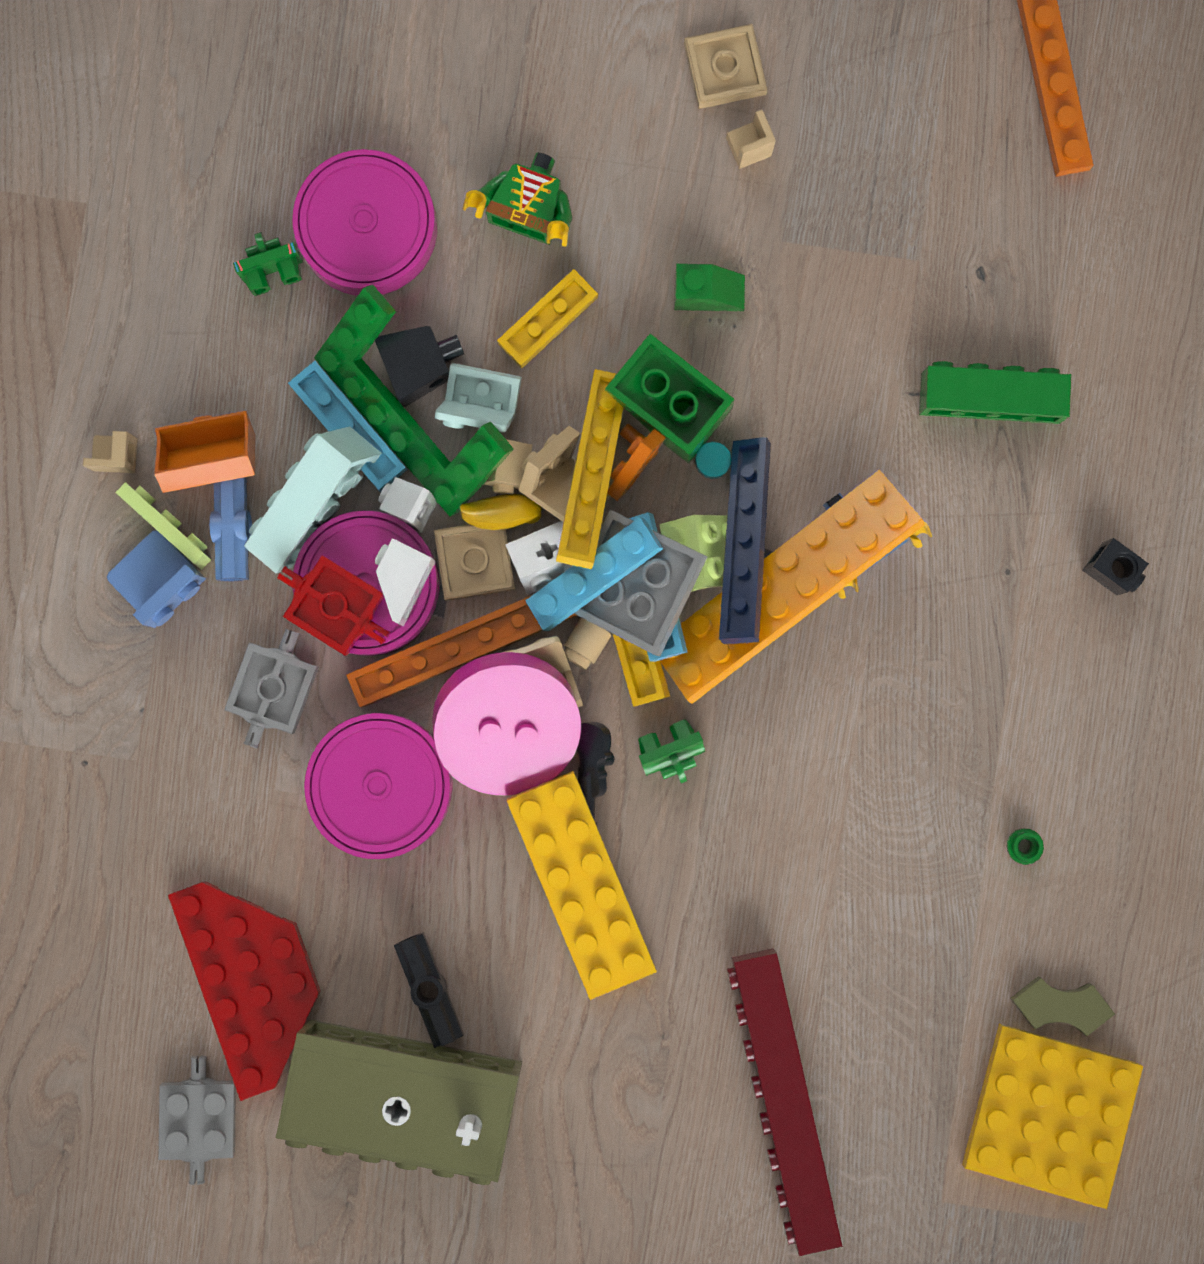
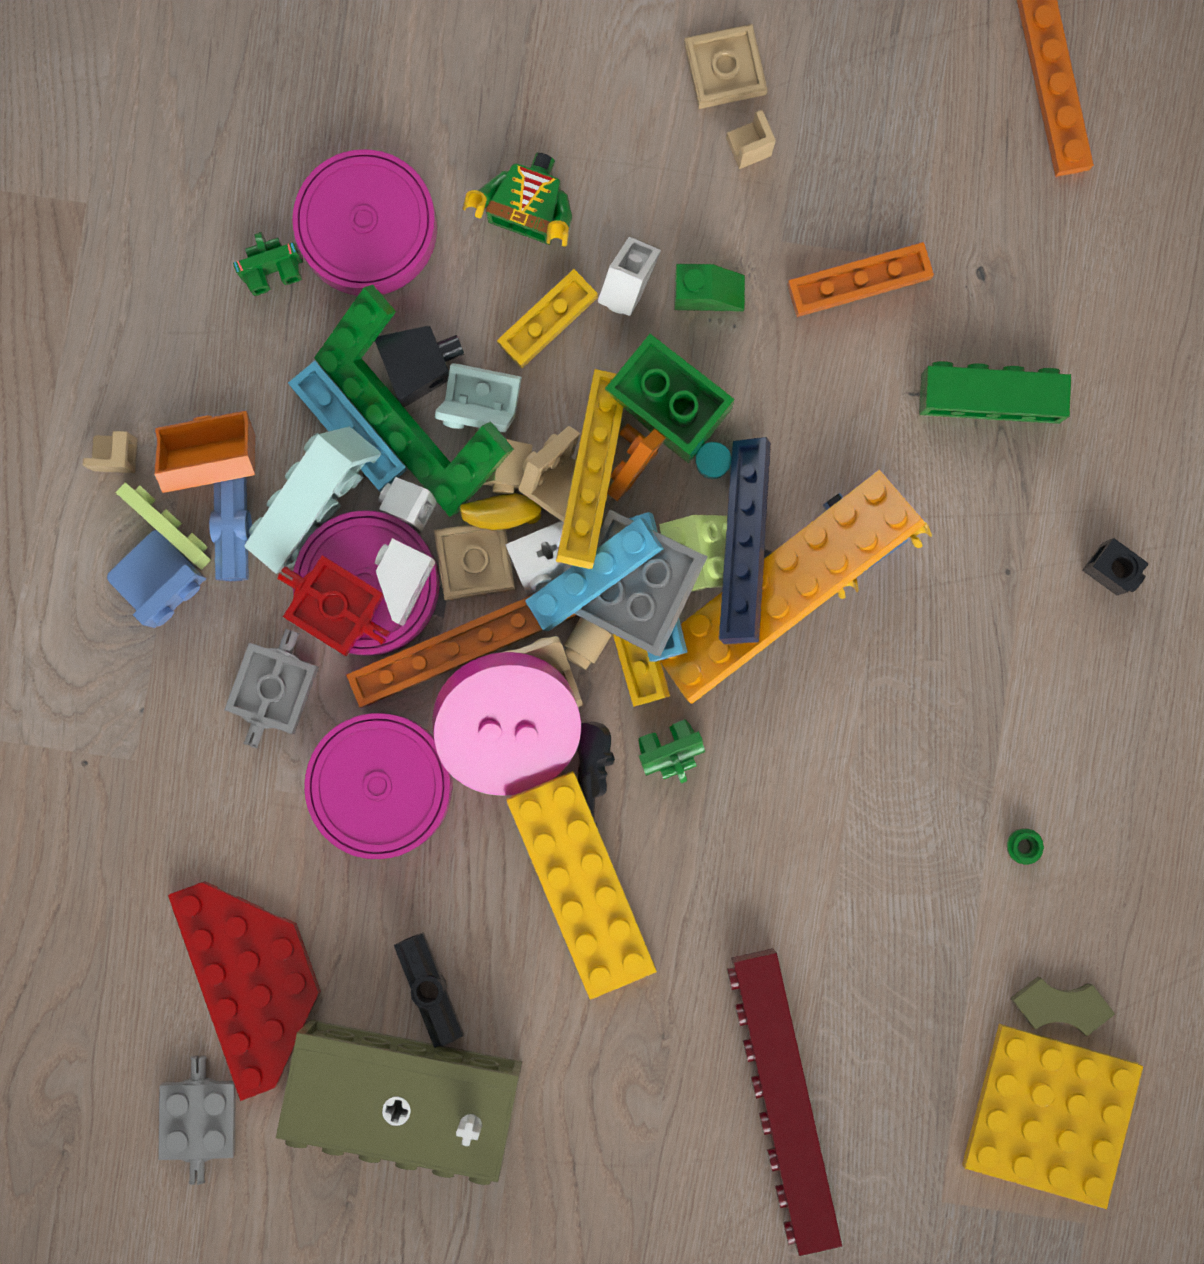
(628, 276): none -> white slope
(860, 279): none -> orange plate

